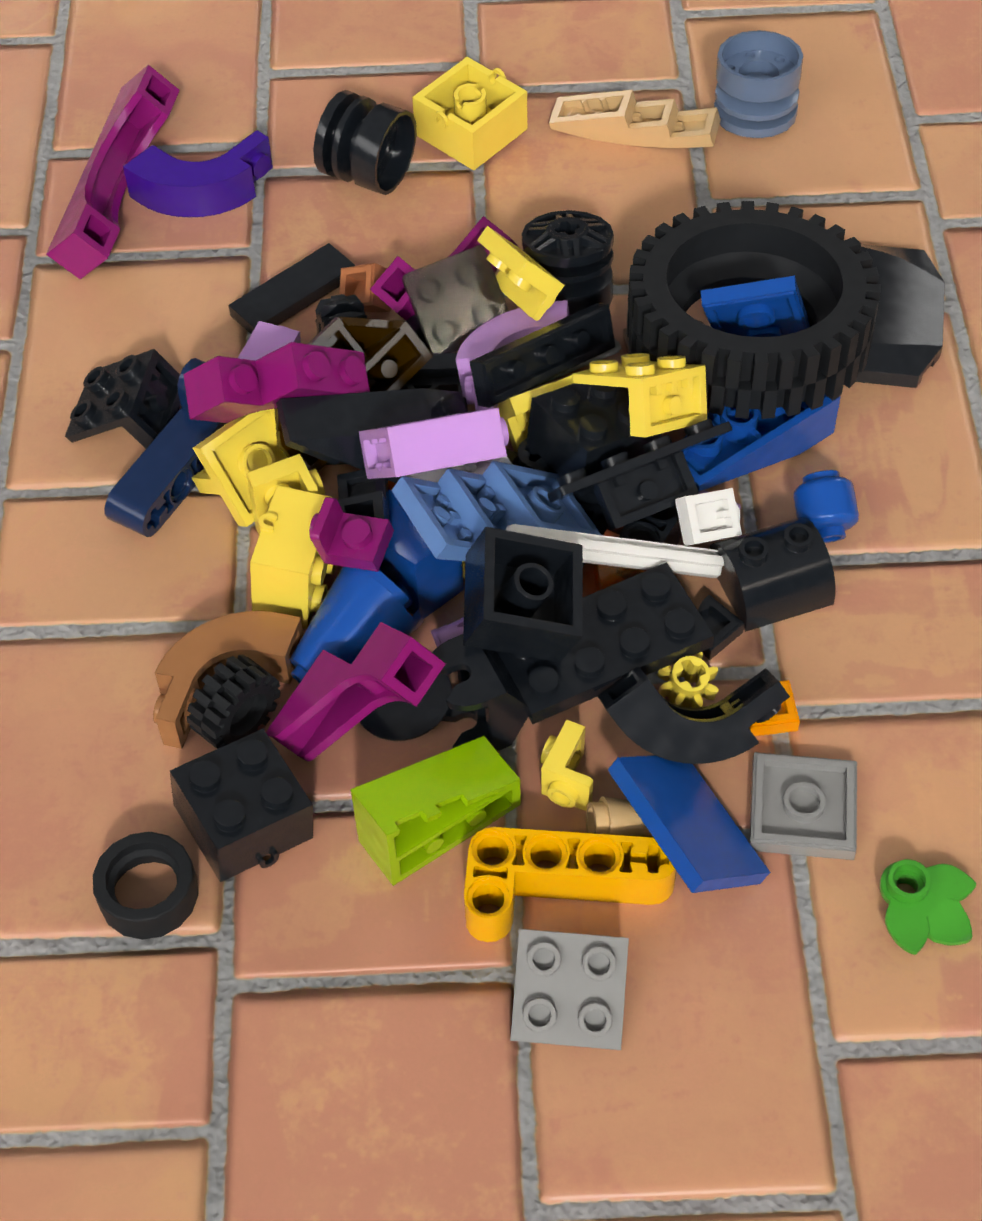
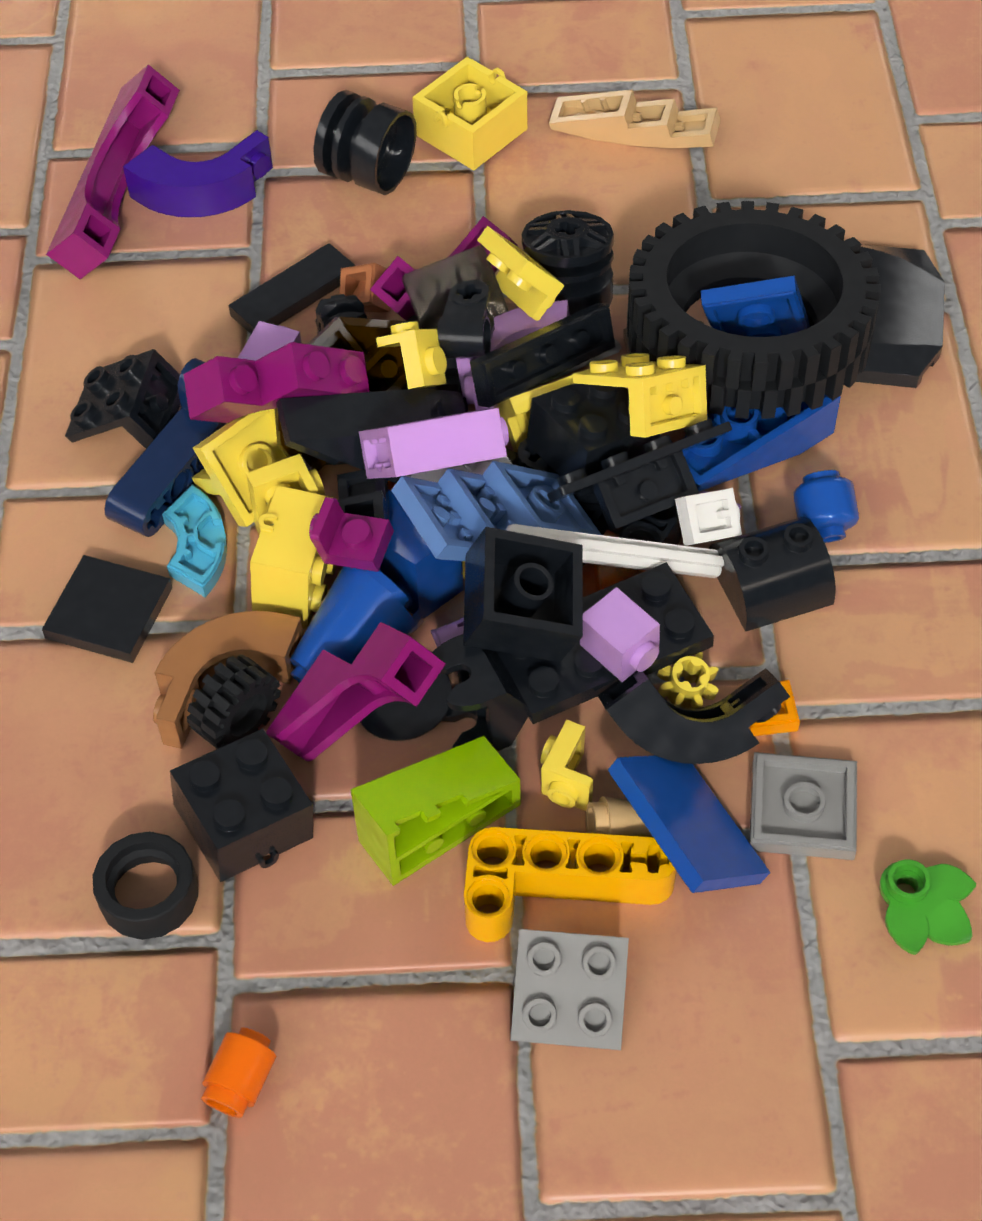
(107, 608): none -> black tile
(200, 543): none -> medium azure tile
(238, 1072): none -> orange brick
(421, 354): none -> light yellow bracket
(465, 324): none -> black piece
(620, 635): none -> lavender brick
(722, 623): black tile -> none
(758, 83): sand blue wheel -> none

